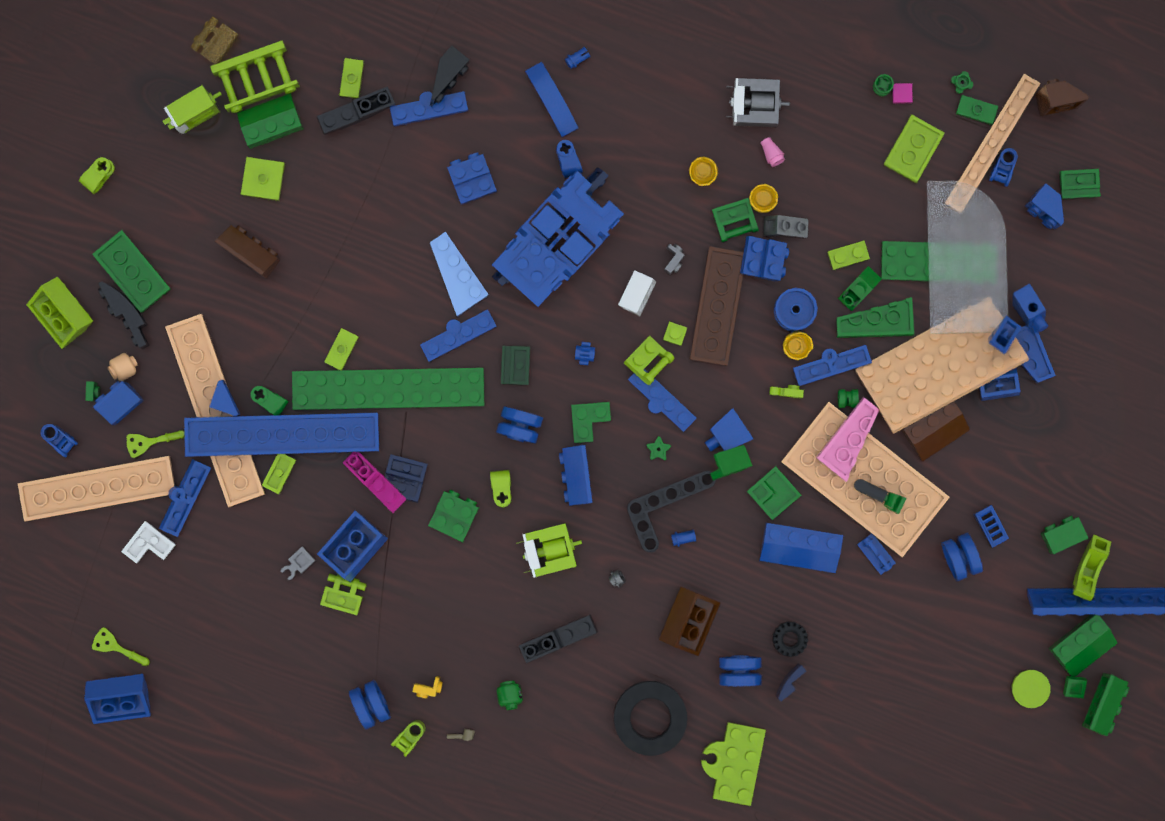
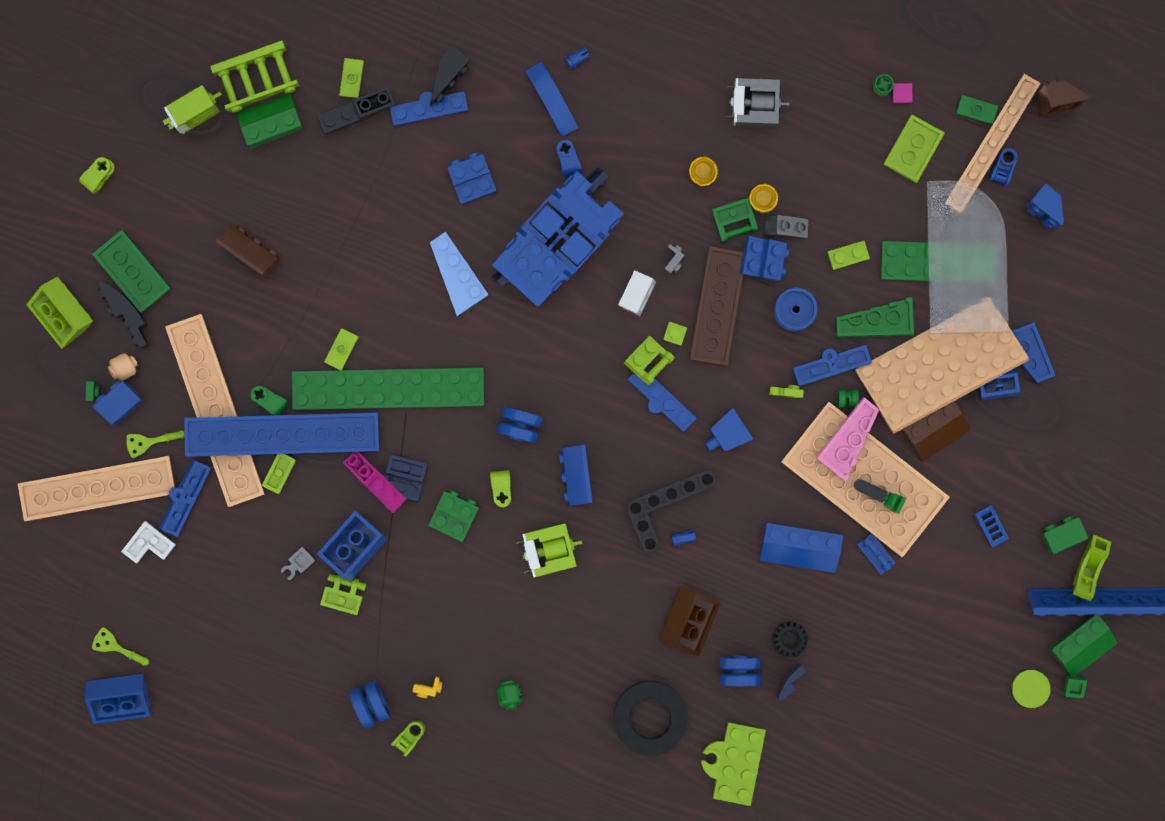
(59, 440): blue piece -> none
(219, 43): clear yellow plate -> none
(223, 400): blue slope -> none
(262, 178): lime plate -> none
(457, 335): blue hinge -> none
(467, 735): dark tan hand -> none
(515, 365): dark green plate -> none
(558, 638): black slope -> none
(584, 353): blue gear -> none
(584, 415): green plate -> none
(617, 578): flat silver plate -> none
(663, 448): green plate -> none
(731, 462): green panel -> none
(772, 152): bright pink cone -> none
(774, 493): green plate -> none
(797, 345): yellow hair -> none
(859, 288): green slope -> none
(962, 556): blue wheel -> none
(964, 76): green plate -> none
(1004, 334): blue slope -> none
(1030, 308): blue torso -> none
(1080, 184): green plate -> none
(1106, 704): green slope -> none

